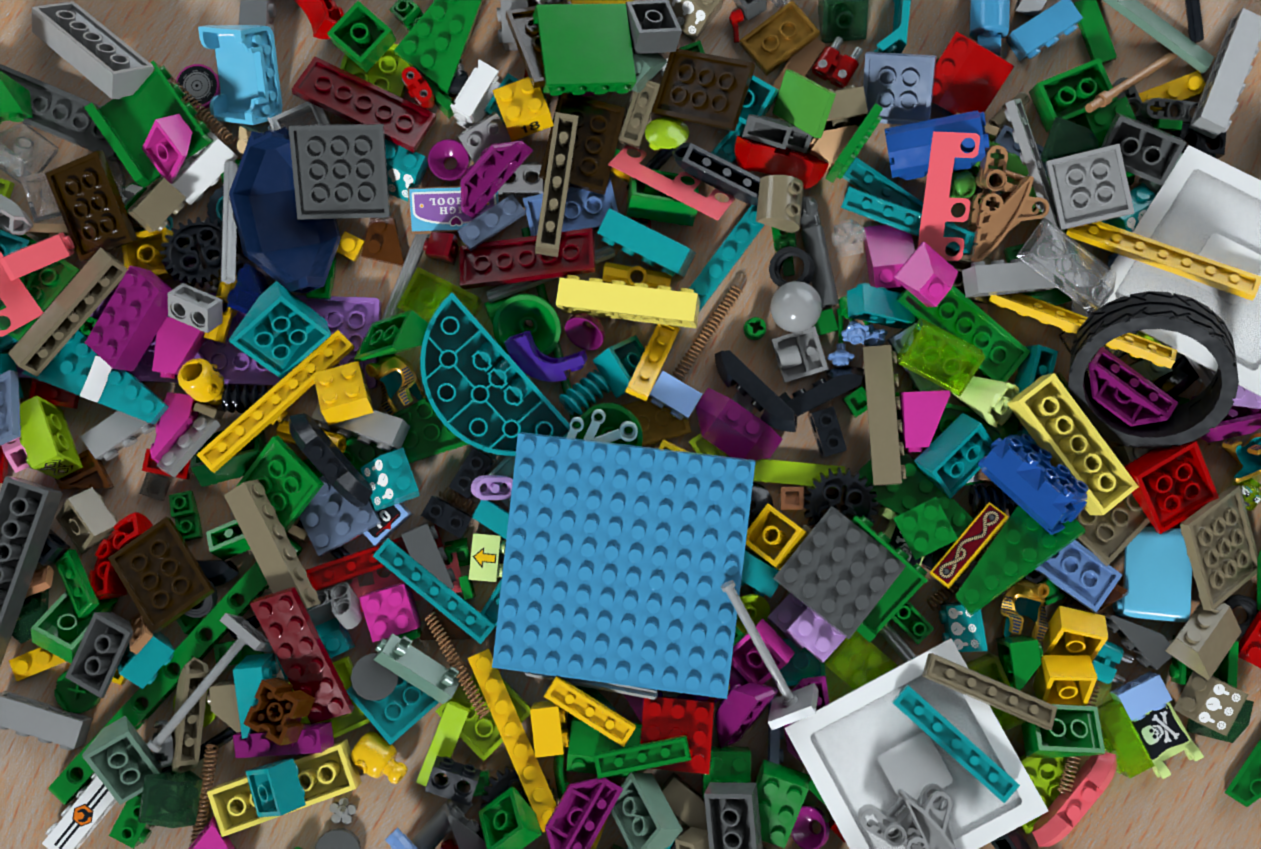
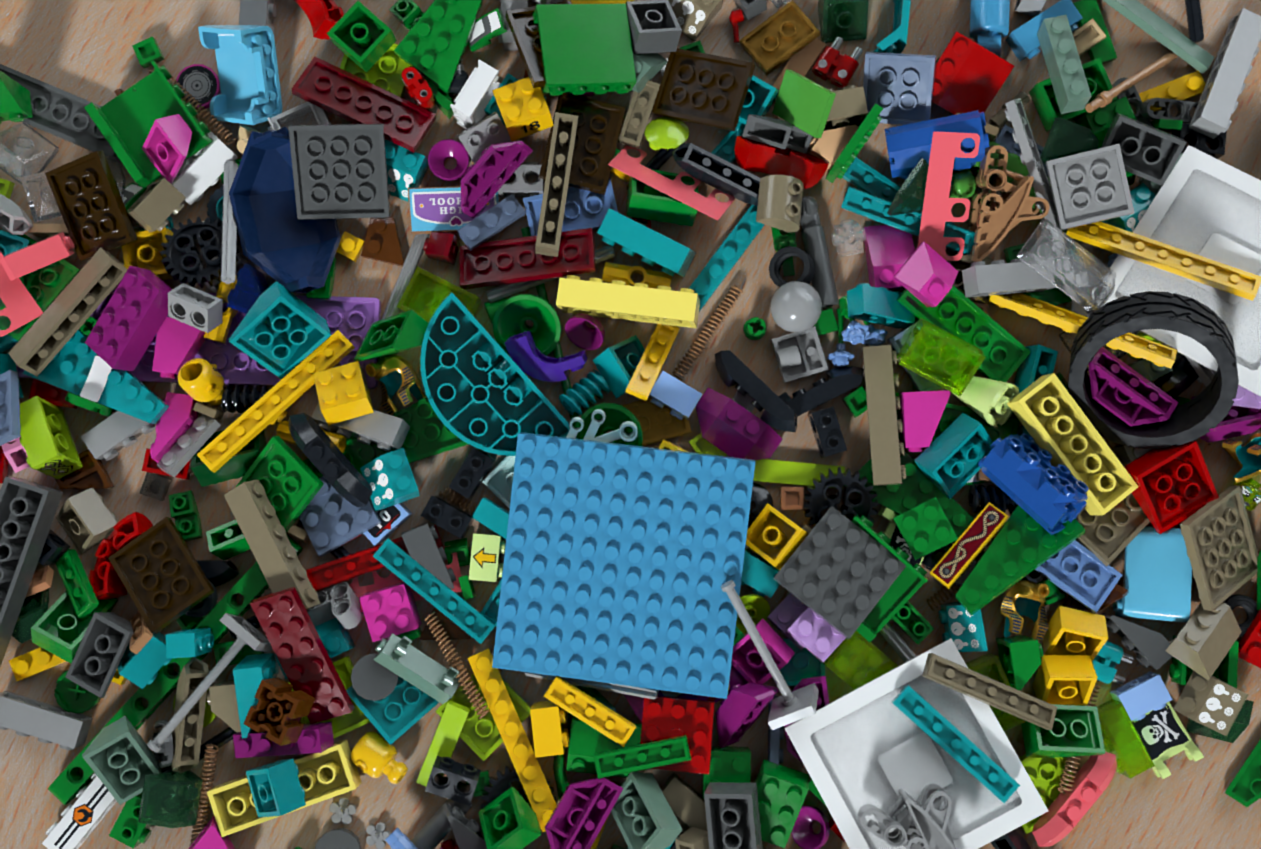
(88, 404): none -> green tile
(91, 48): light grey slope -> none
(147, 52): none -> green plate
(189, 643): none -> teal brick
(377, 835): none -> light grey plant
(486, 28): none -> slope
(491, 487): lavender plate -> none
(912, 192): none -> clear green slope
(1063, 64): none -> sand green brick
(1088, 36): none -> tan tile

